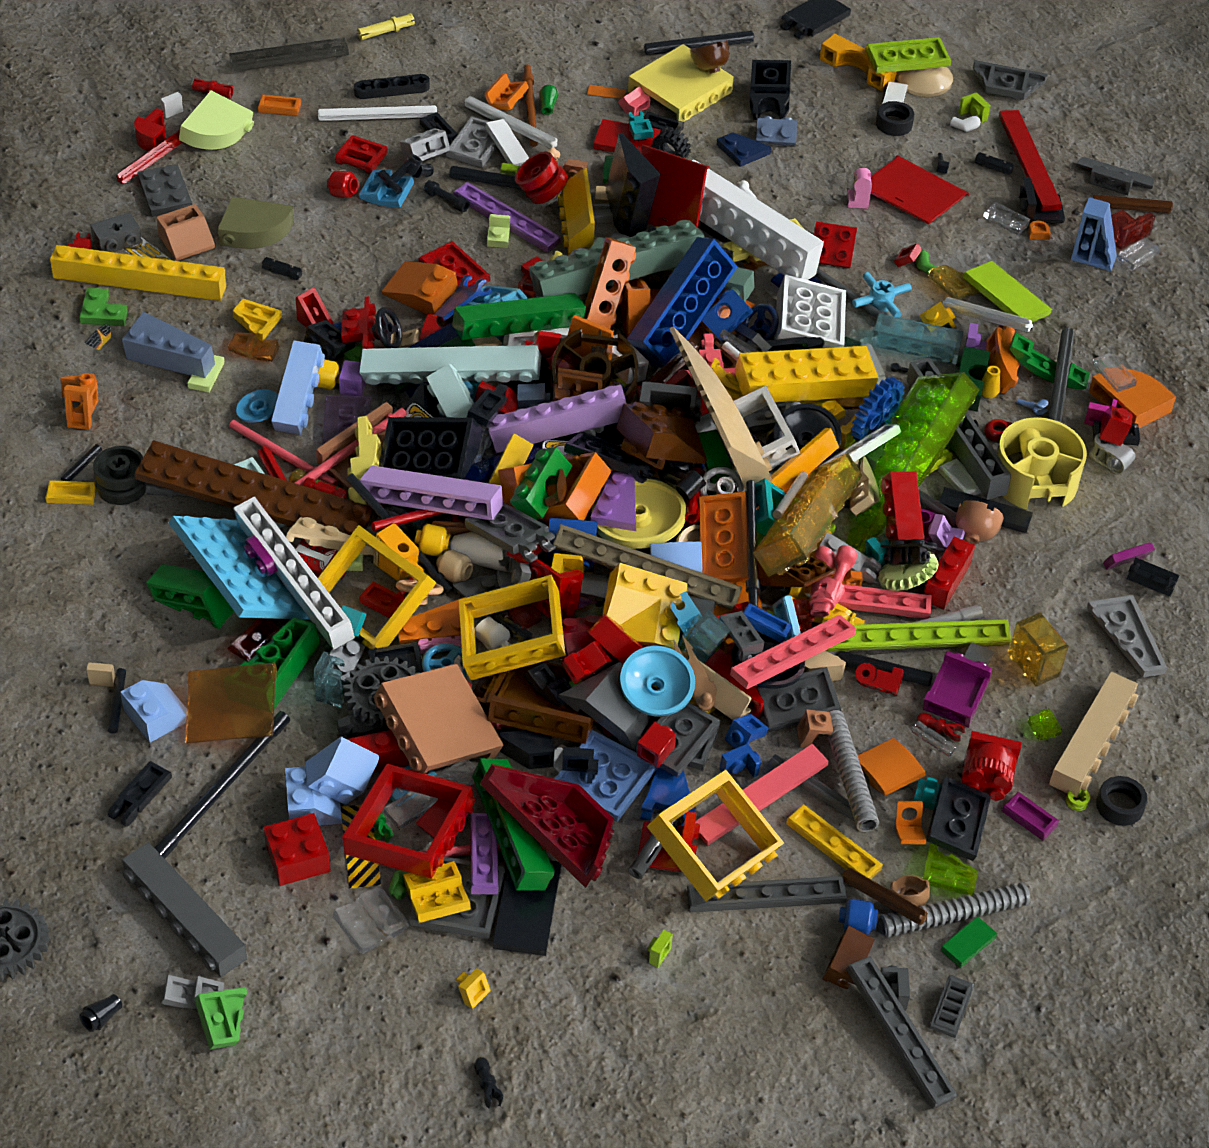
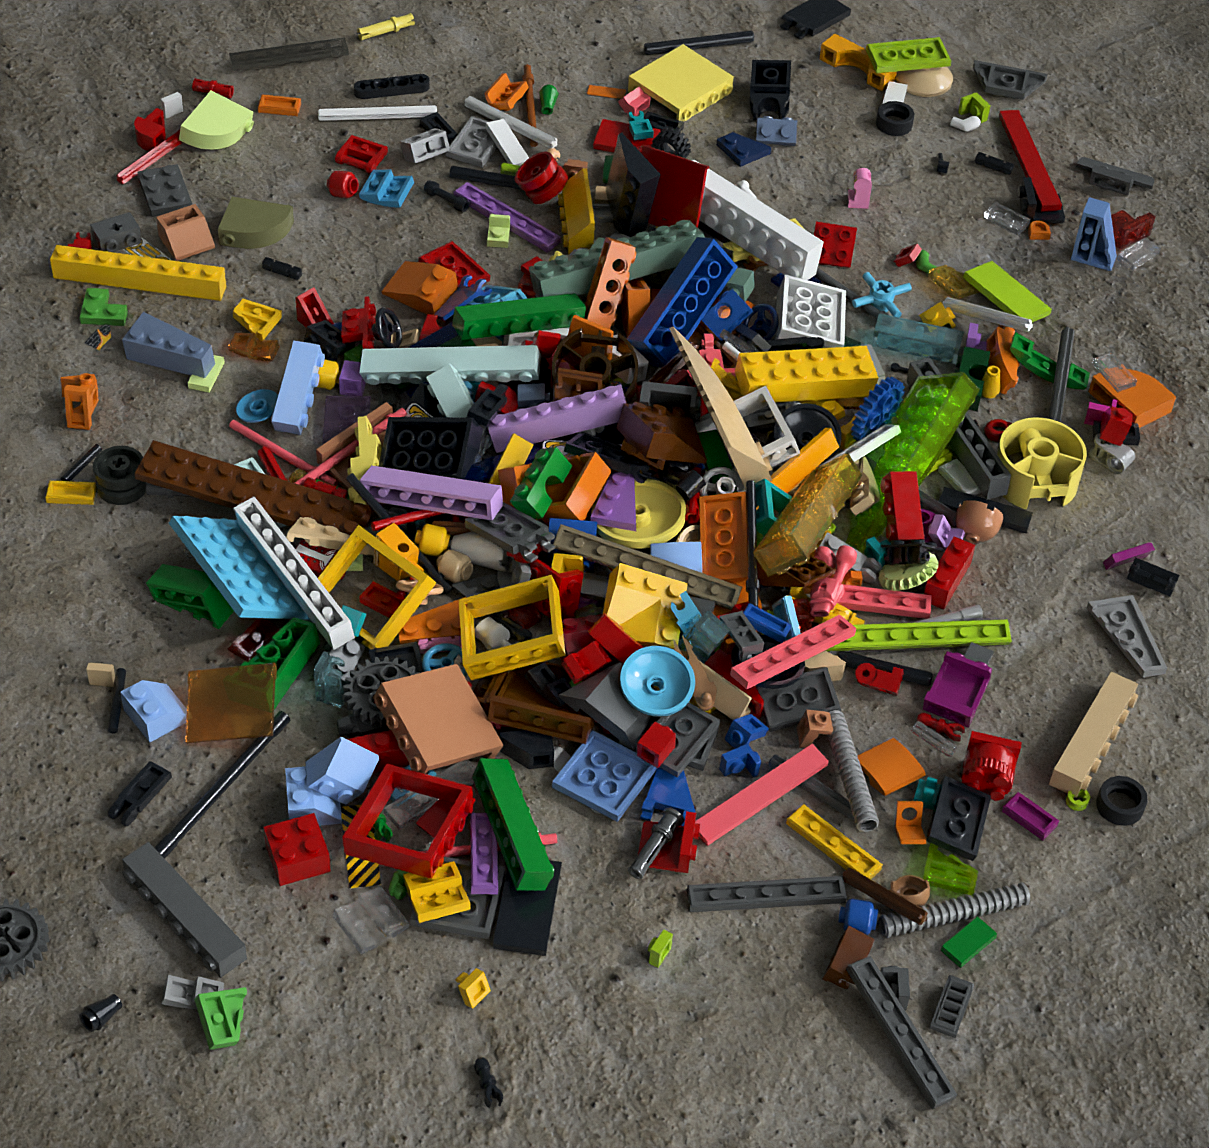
(263, 559): magenta plate -> none
(412, 167): black pin -> none
(550, 812): dark red piece -> none
(560, 490): reddish brown bar -> none
(580, 760): black bracket -> none
(711, 56): reddish brown cylinder -> none
(745, 814): yellow window -> none
(790, 495): light grey bar -> none
(915, 190): red piece -> none
(1038, 408): medium blue hand -> none
(1038, 649): clear yellow brick -> none
(1044, 725): clear neon green tile -> none
(1137, 203): reddish brown axle -> none

